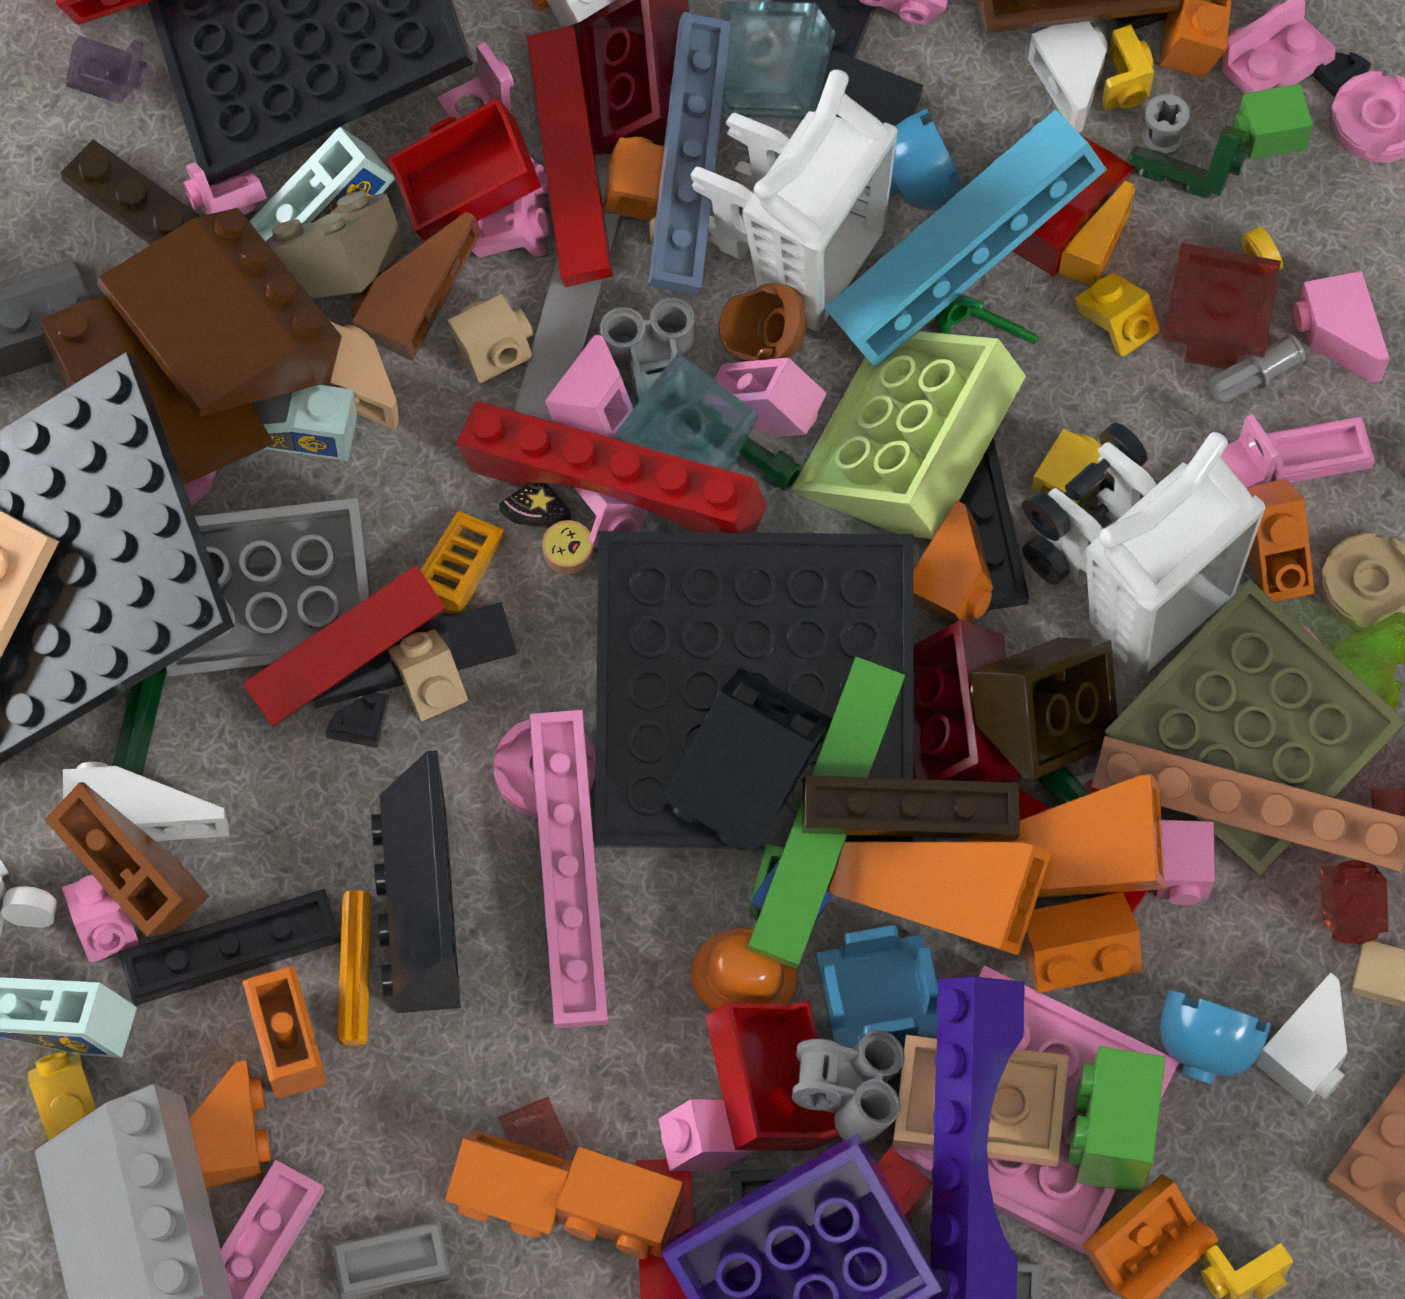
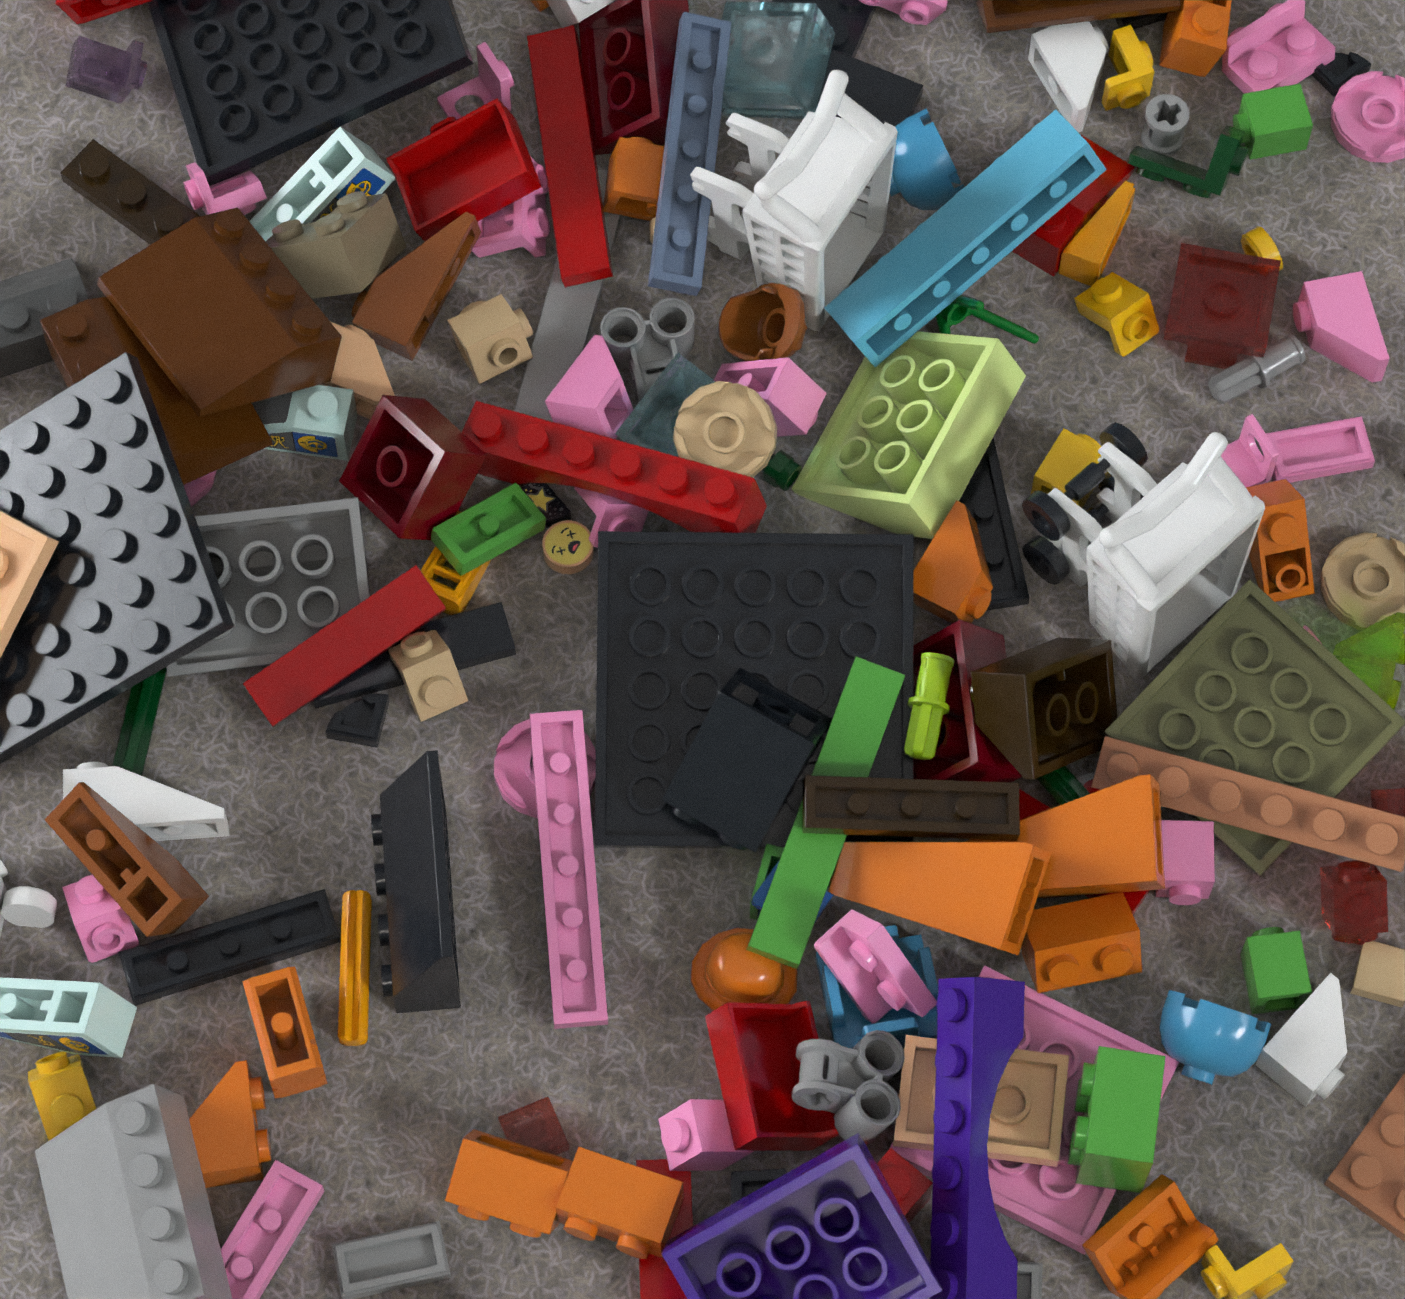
(412, 466): none -> dark red brick
(488, 529): none -> bright green plate
(726, 428): none -> tan tile
(872, 968): none -> bright pink bracket
(928, 705): none -> lime axle
(1275, 970): none -> bright green brick

